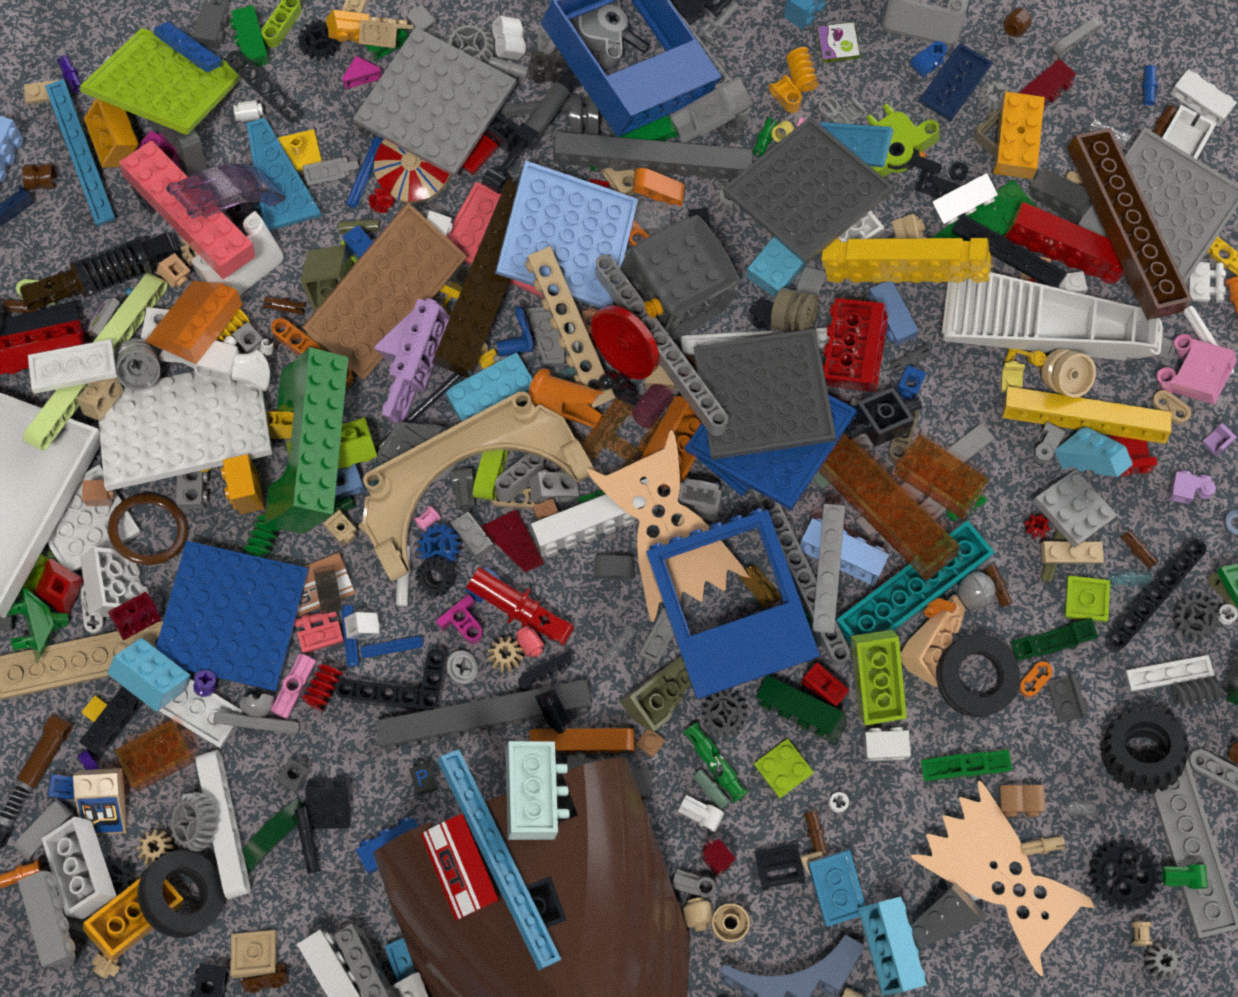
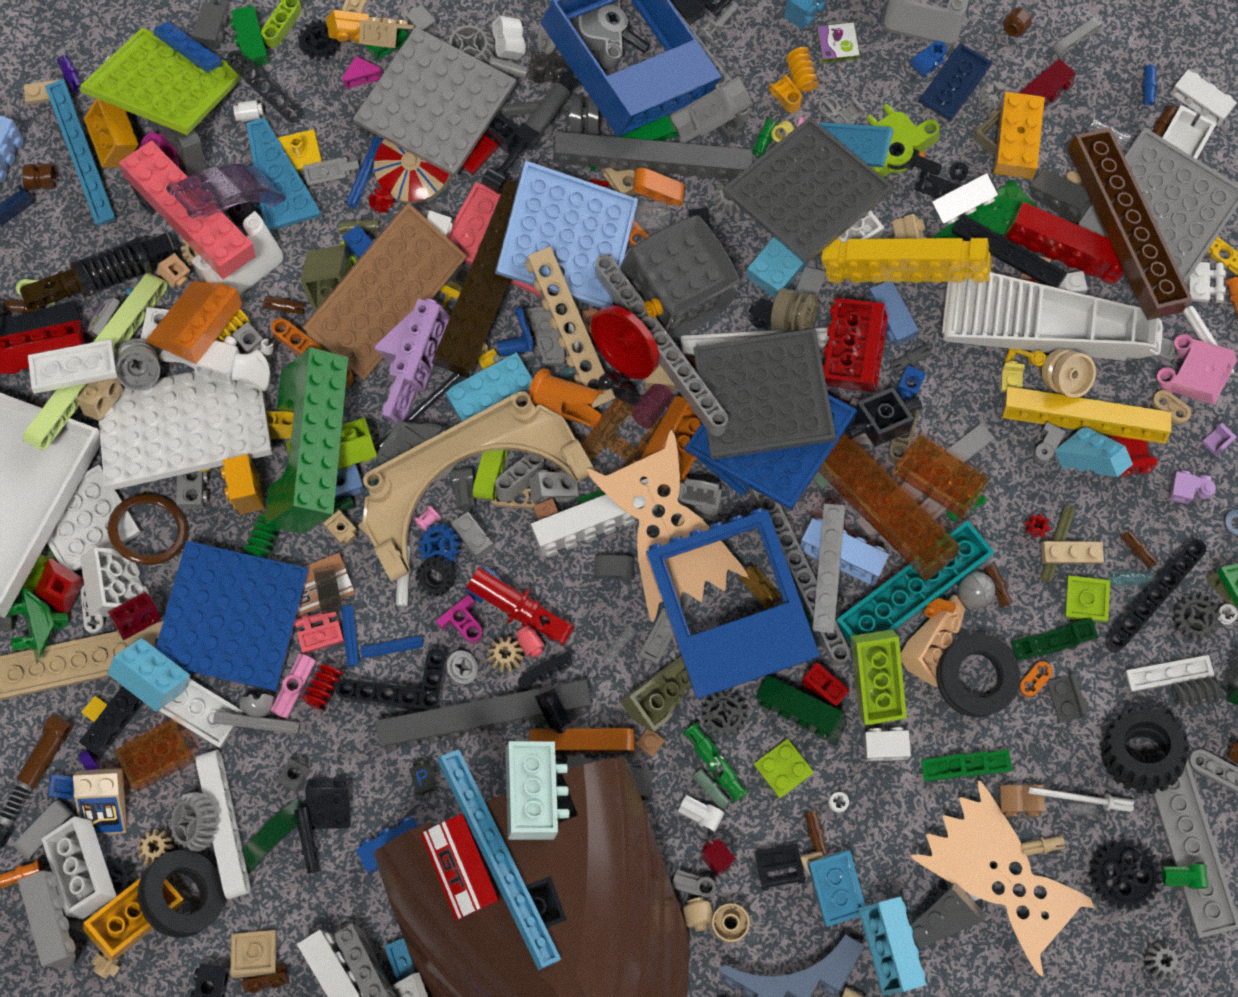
(95, 493): nougat brick -> none
(204, 683): dark purple wheel -> none
(361, 625): white brick -> none
(514, 540): dark red wing -> none
(1075, 508): light grey plate -> none
(1108, 802): none -> white piece
(1142, 934): tan bush -> none

